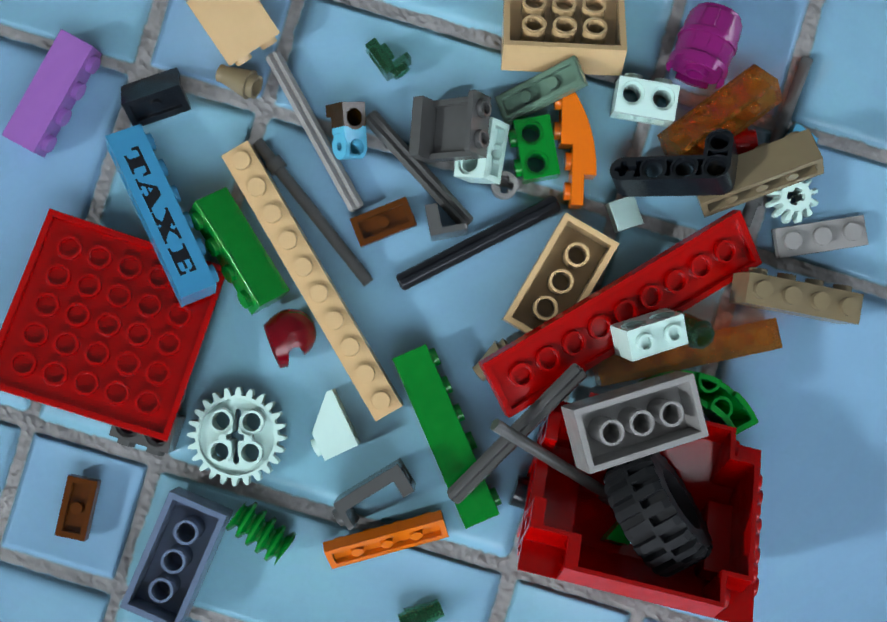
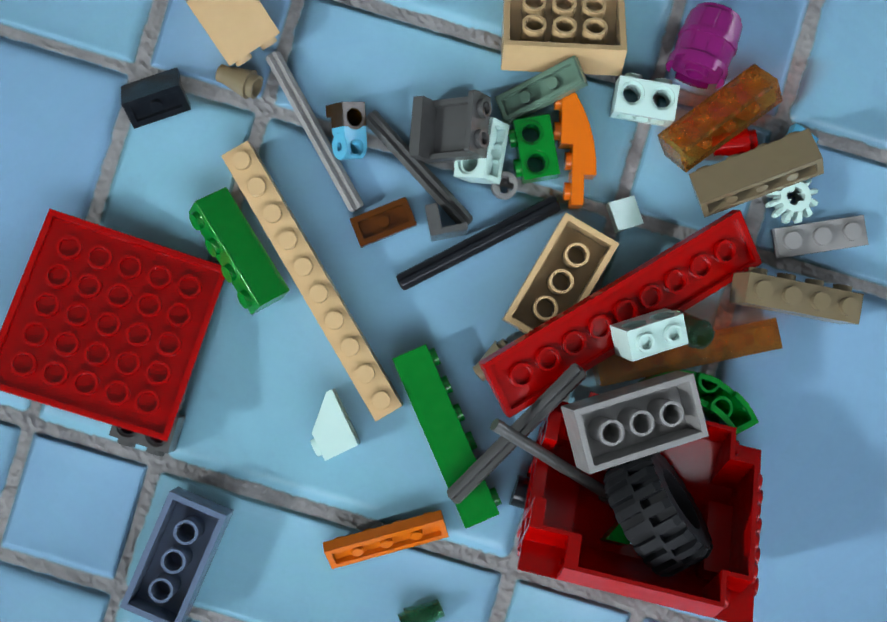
(53, 93): medium lavender brick -> none
(77, 507): reddish brown plate -> none
(161, 215): dark azure brick -> none
(209, 434): light aqua gear -> none
(261, 531): green piece -> none
(276, 166): dark grey bar -> none
(289, 330): dark red helmet -> none
(382, 58): clear green bracket -> none
(394, 472): dark grey panel -> none
(638, 174): black beam -> none
(782, 124): dark grey bar -> none

